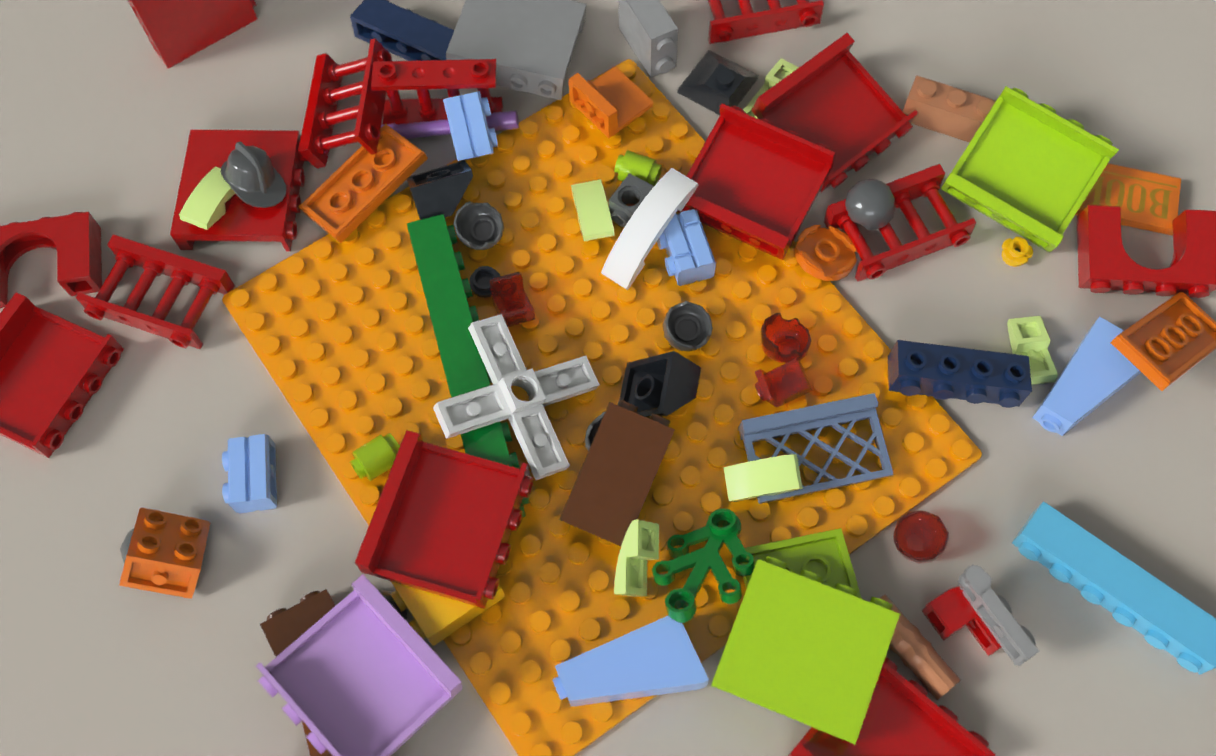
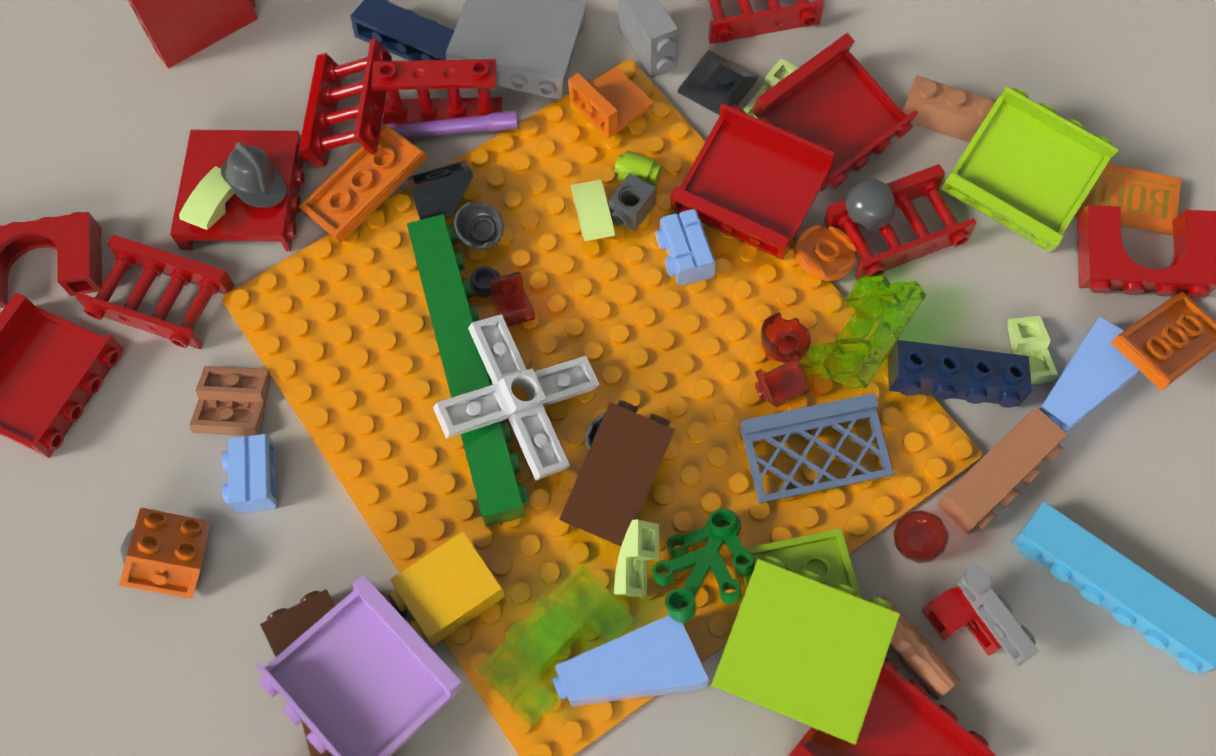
(230, 401): none -> nougat slope
(375, 456): lime brick -> none
(444, 521): red panel -> none
(469, 125): light blue brick -> none
(546, 635): none -> clear neon green bracket
(646, 227): white slope -> none
(660, 383): black slope -> none
(687, 326): dark grey hair -> none
(763, 477): yellowish green slope -> none
(869, 334): none -> clear neon green bracket
(1001, 470): none -> nougat brick
(1013, 257): yellow plate -> none

